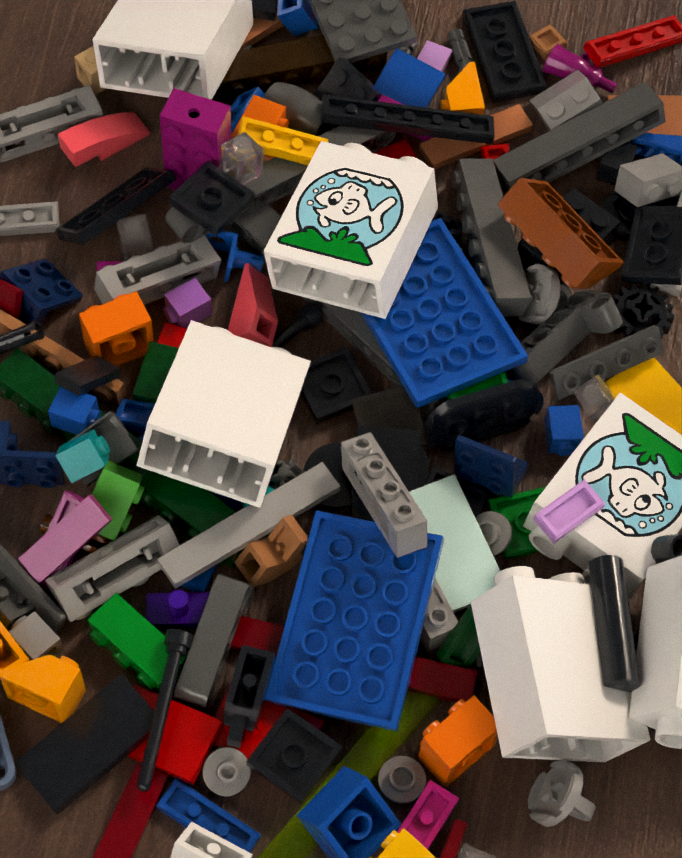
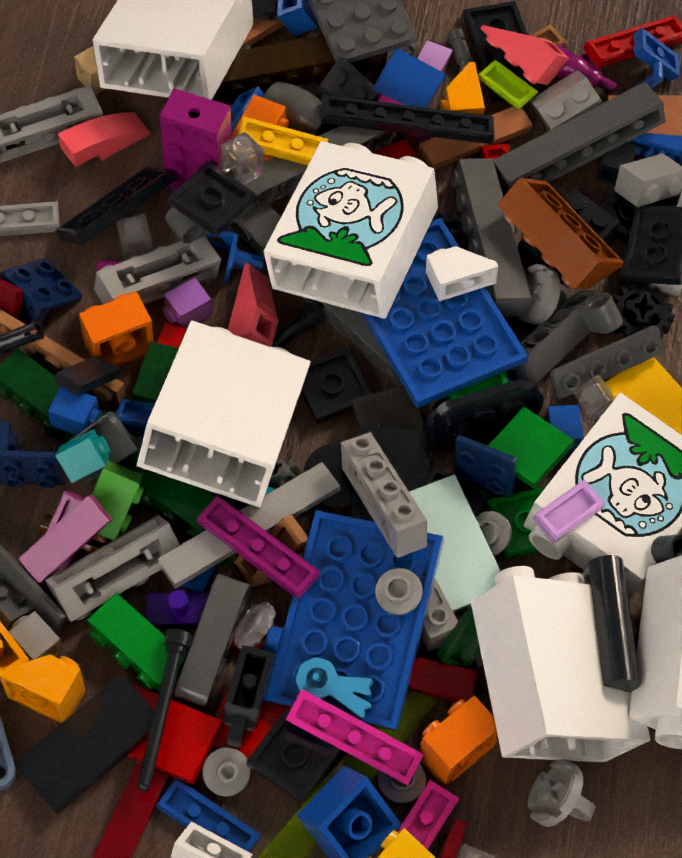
(254, 625): none -> clear gear
(258, 547): none -> magenta tile
(273, 639): none -> blue tile
(321, 680): none -> dark azure piece
(354, 736): none -> dark pink plate
(398, 591): none -> light grey piece
(459, 271): none -> white slope
(507, 84): none -> lime tile
(534, 444): none -> green tile
(535, 55): none -> coral slope
(658, 56): none -> blue plate

